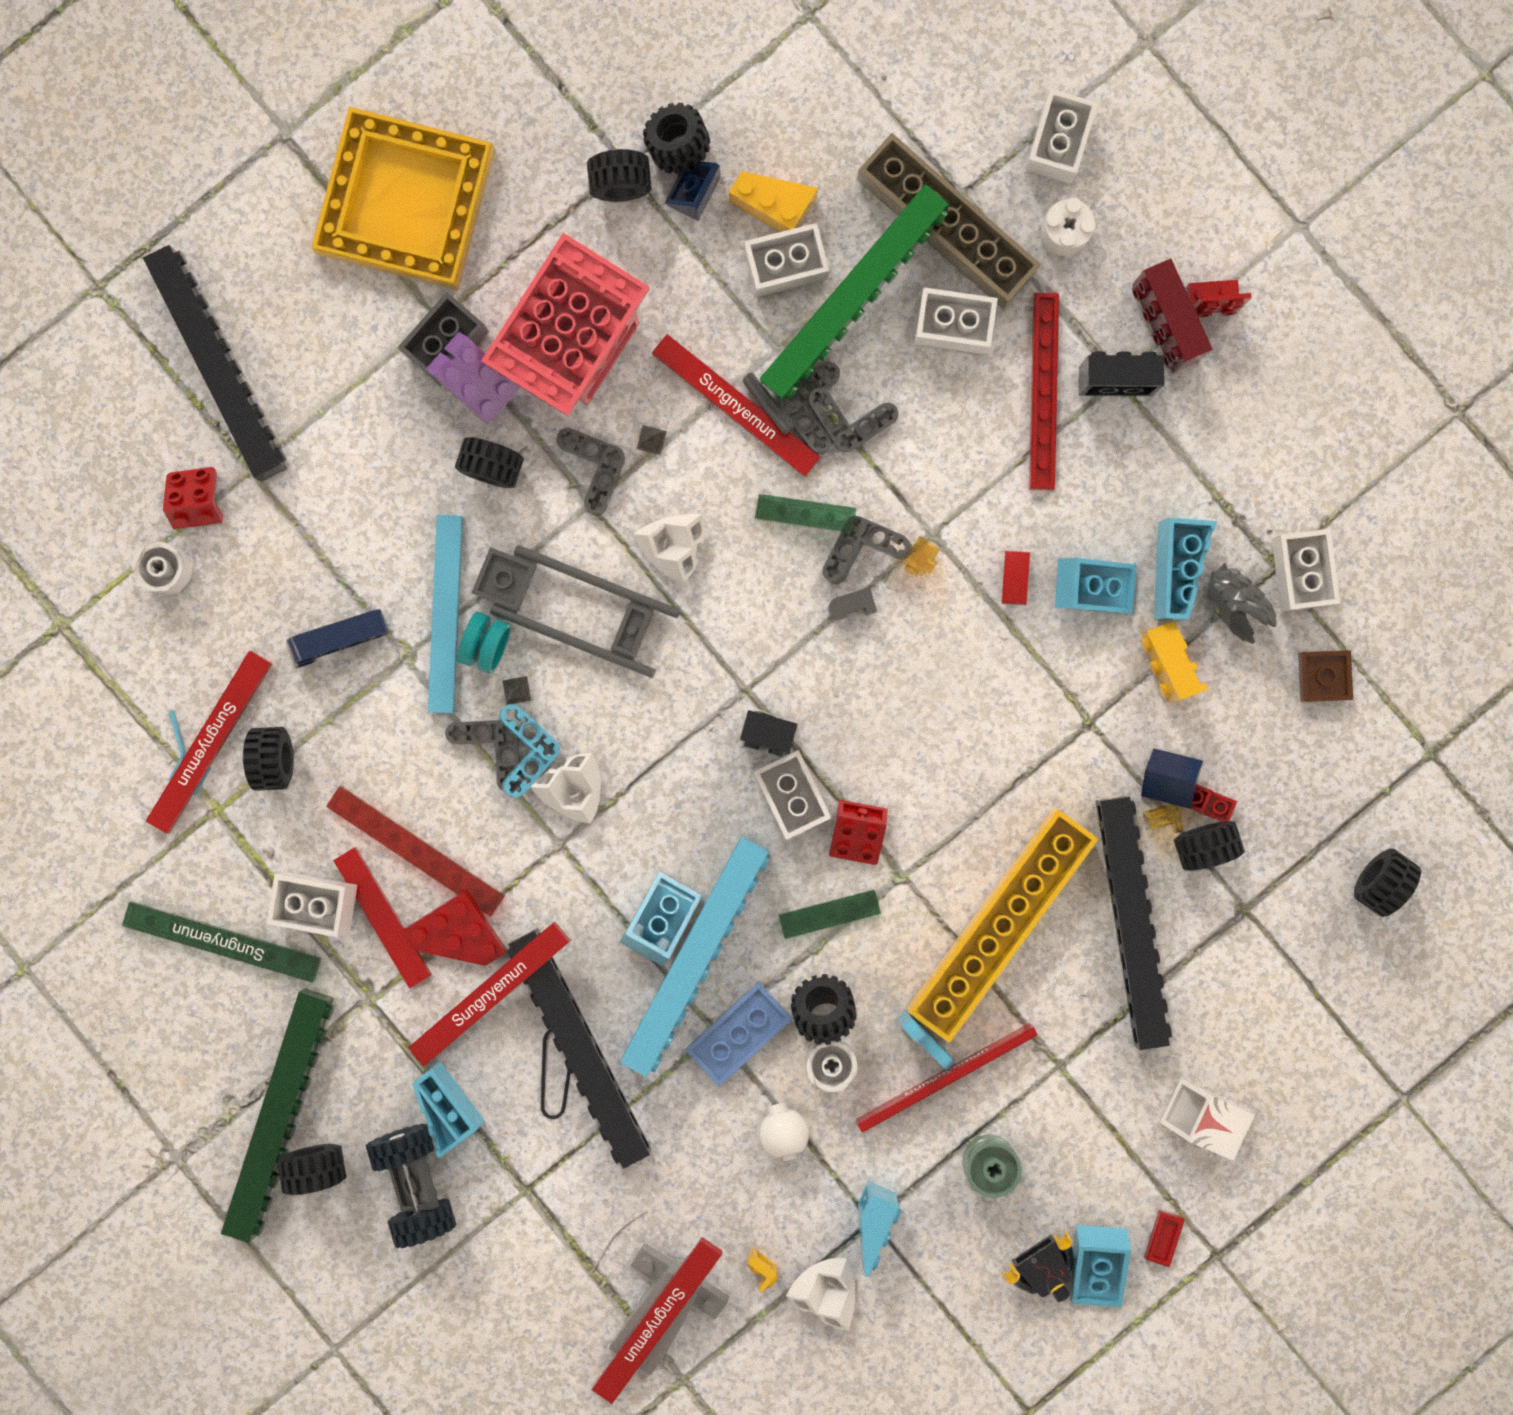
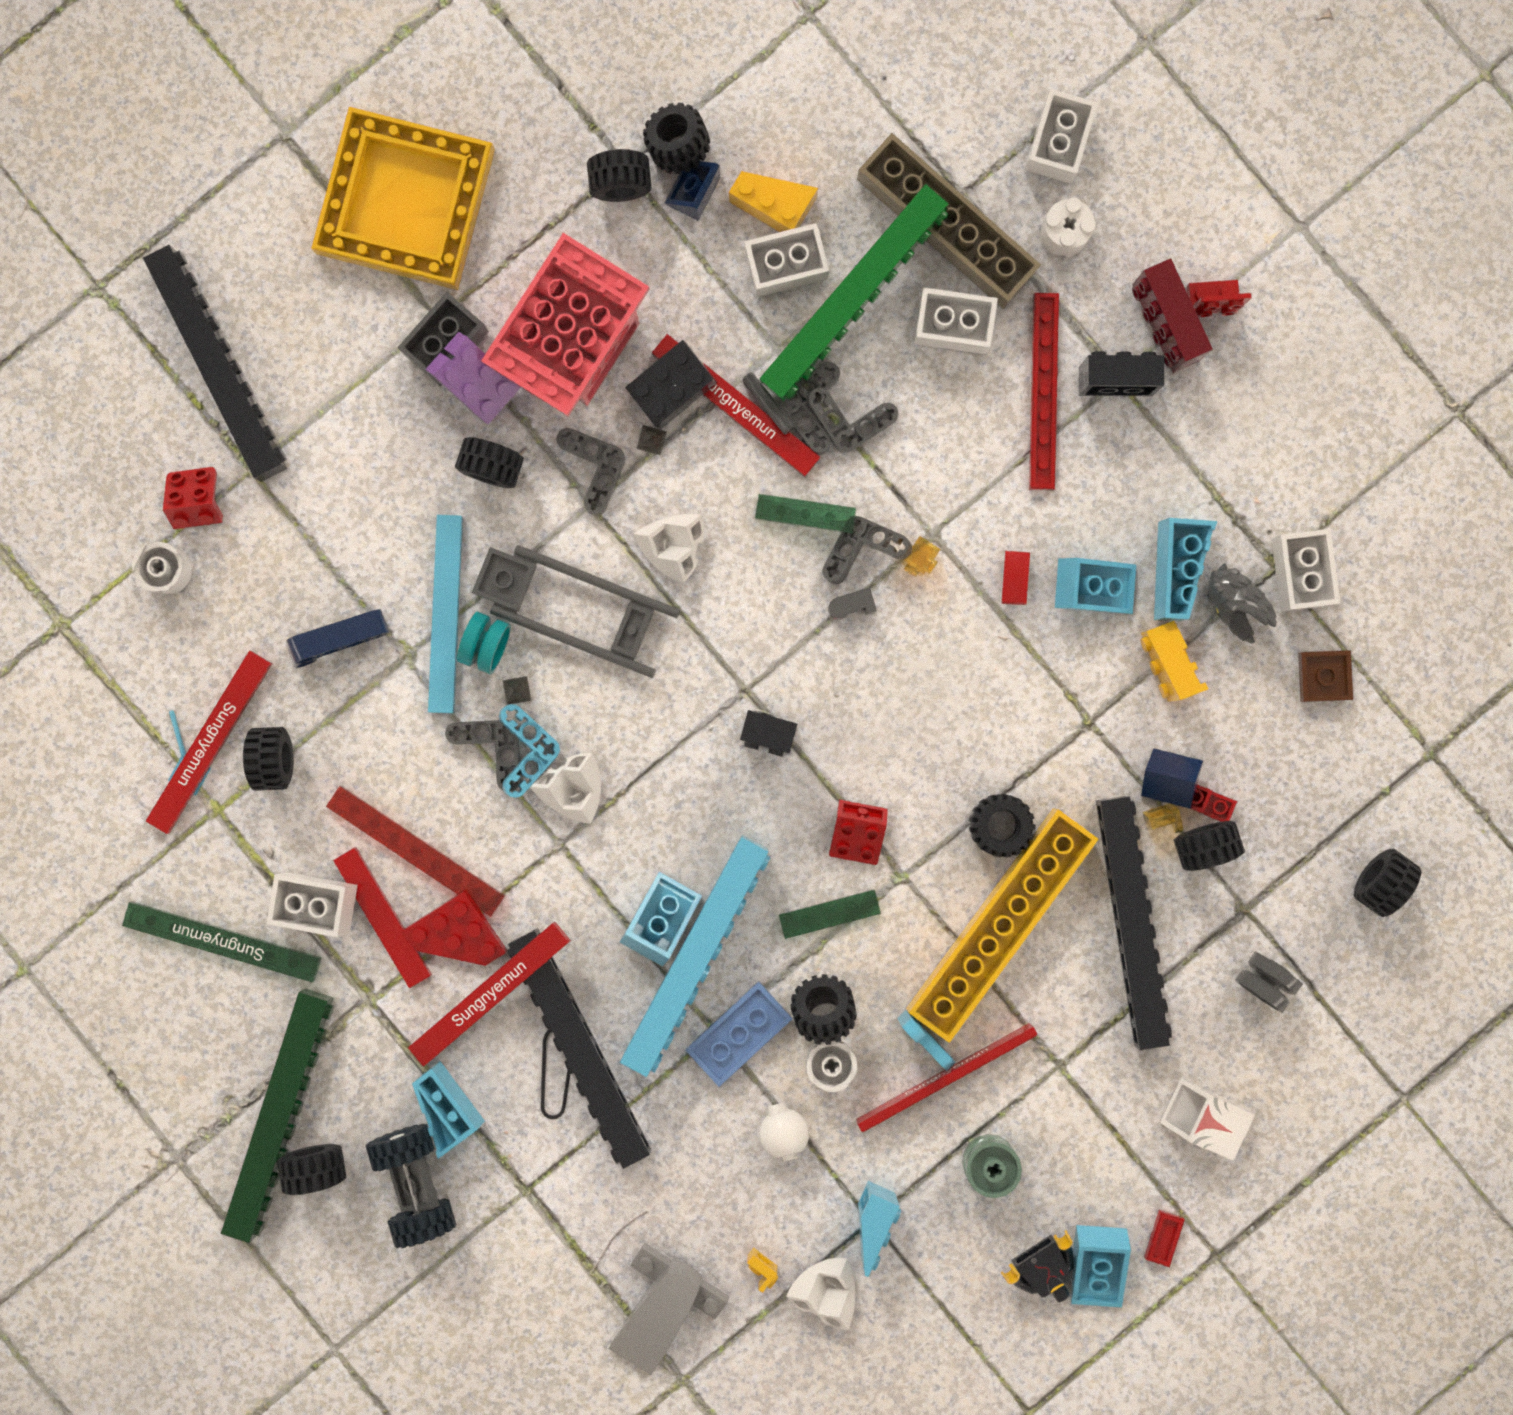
(657, 1320): red tile -> none
(671, 384): none -> black brick
(792, 794): white brick -> none
(1023, 825): none -> black tyre
(1268, 982): none -> dark grey wheel

